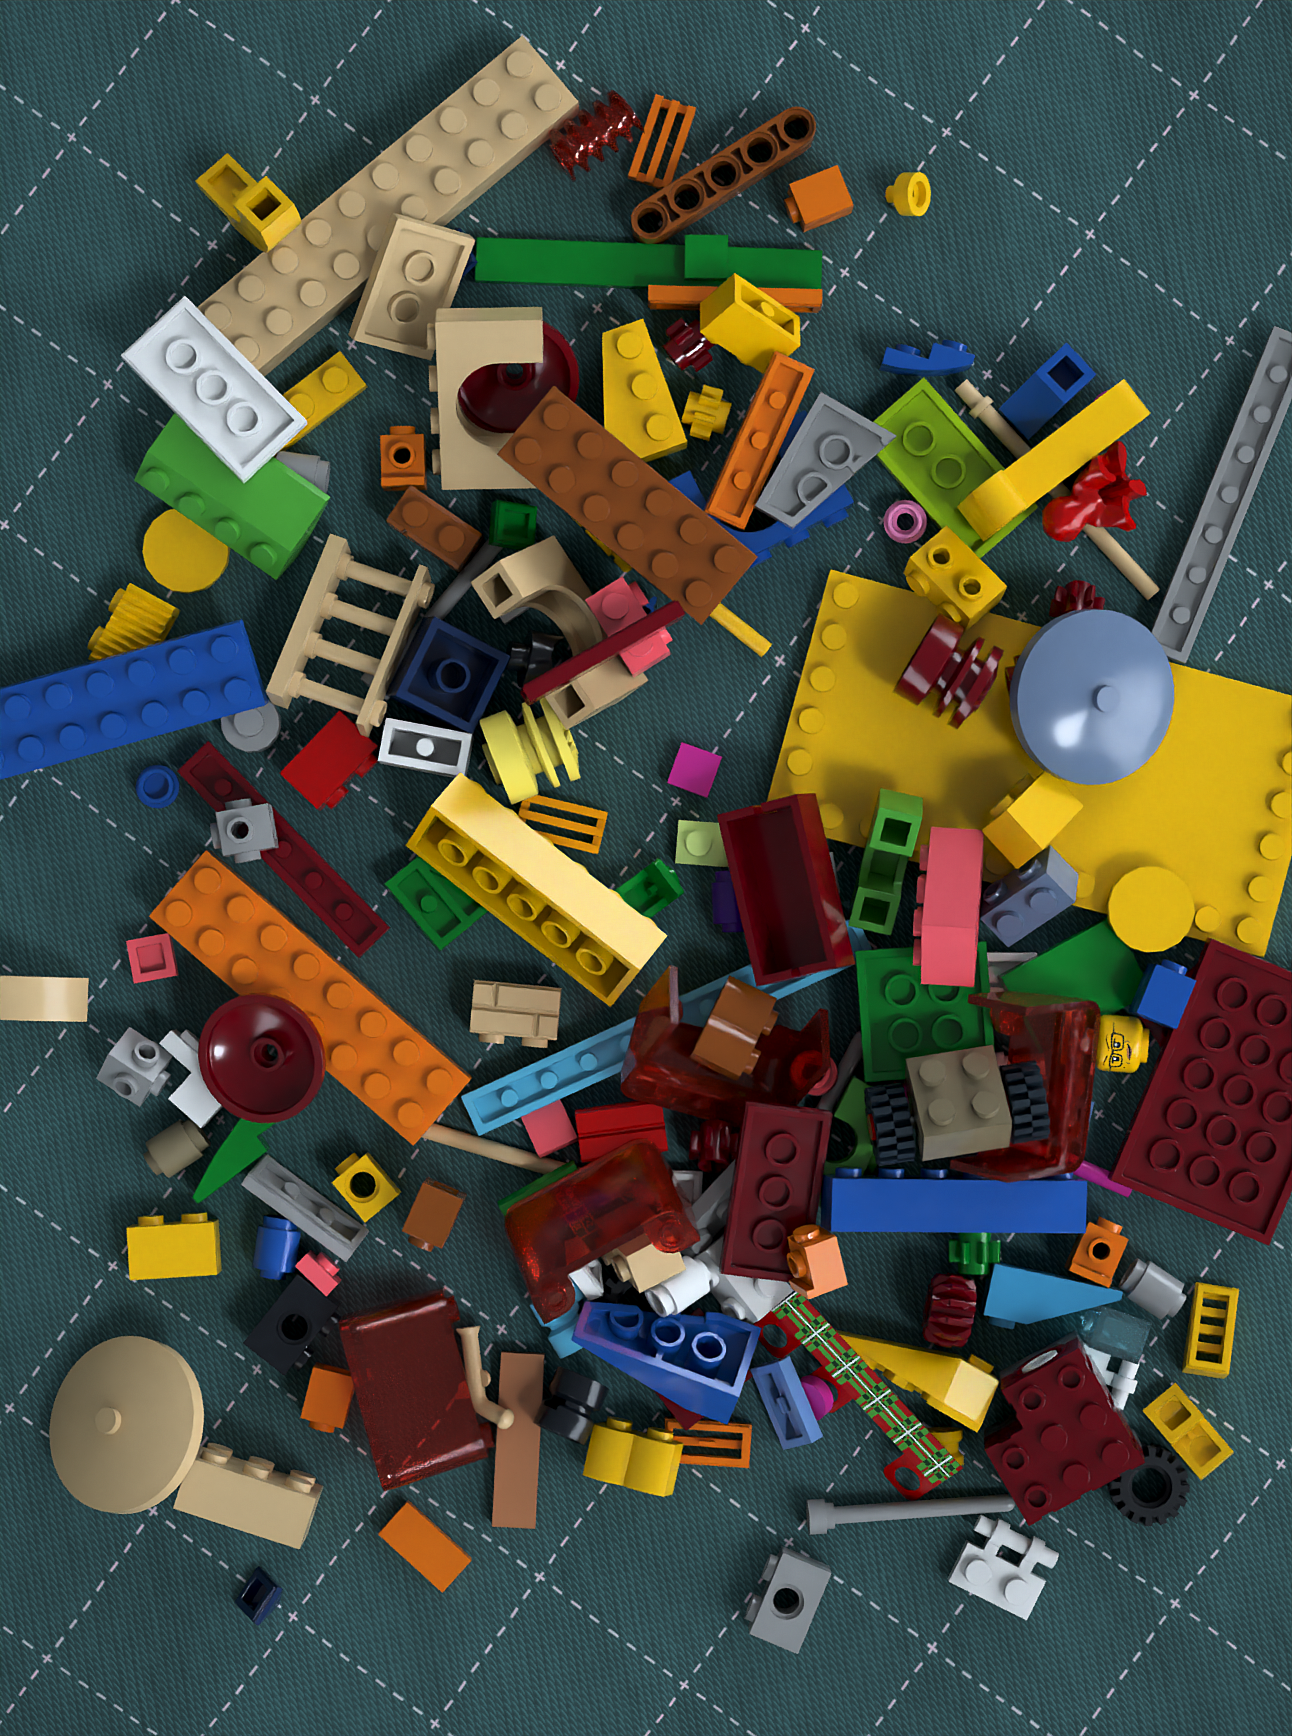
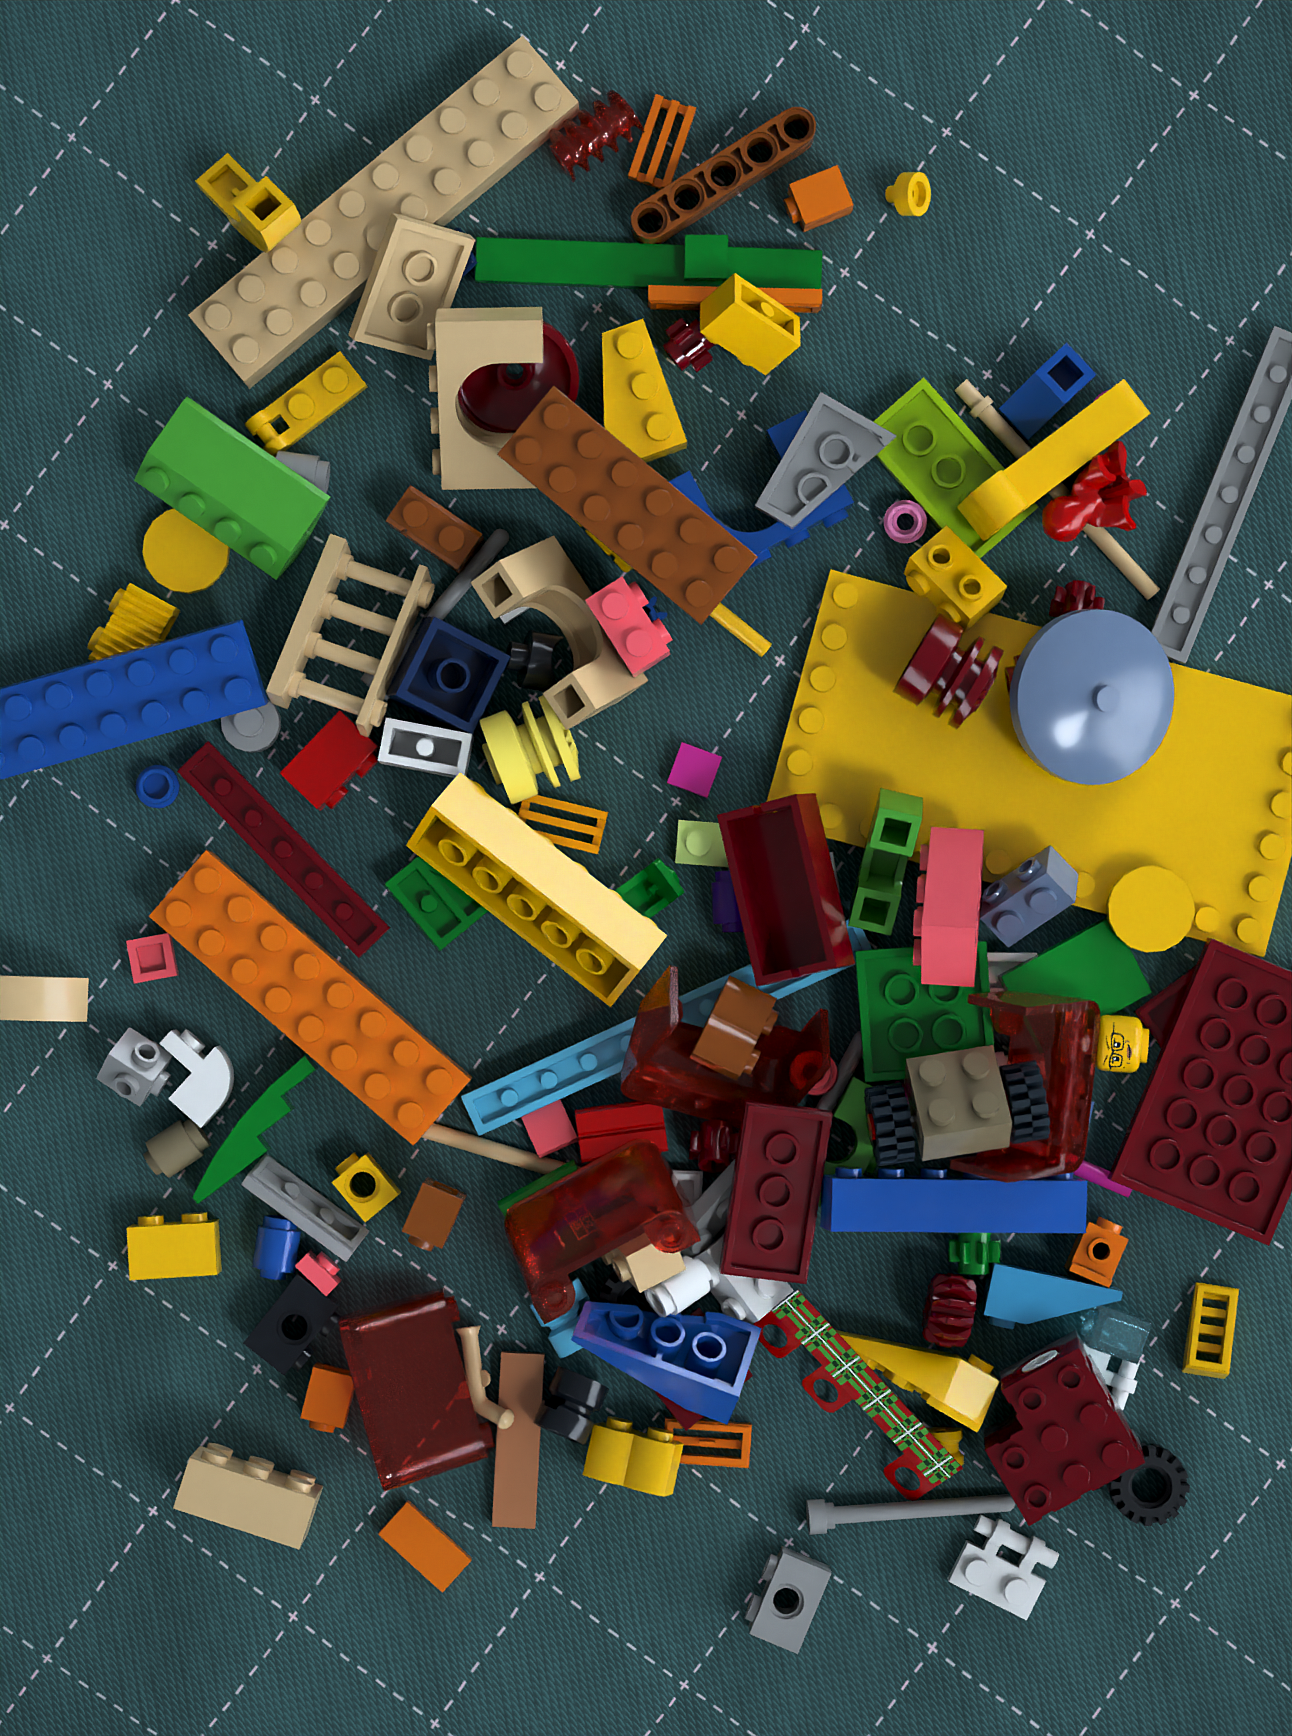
(126, 1425): tan dish -> none
(214, 389): white tile -> none
(243, 1072): dark red dish -> none
(259, 1596): dark blue slope -> none
(261, 832): light grey brick -> none
(414, 472): orange brick -> none
(512, 525): green tile -> none
(515, 1011): tan brick -> none
(589, 1279): white tile -> none
(602, 652): dark red tile -> none
(706, 412): yellow gear -> none
(758, 440): orange tile -> none
(786, 1403): medium blue tile -> none
(815, 1261): orange brick -> none
(818, 1395): dark pink tile -> none
(942, 360): blue slope -> none
(1031, 818): yellow brick -> none
(1153, 1289): light grey brick -> none
(1163, 994): blue brick -> none
(1188, 1431): yellow slope -> none

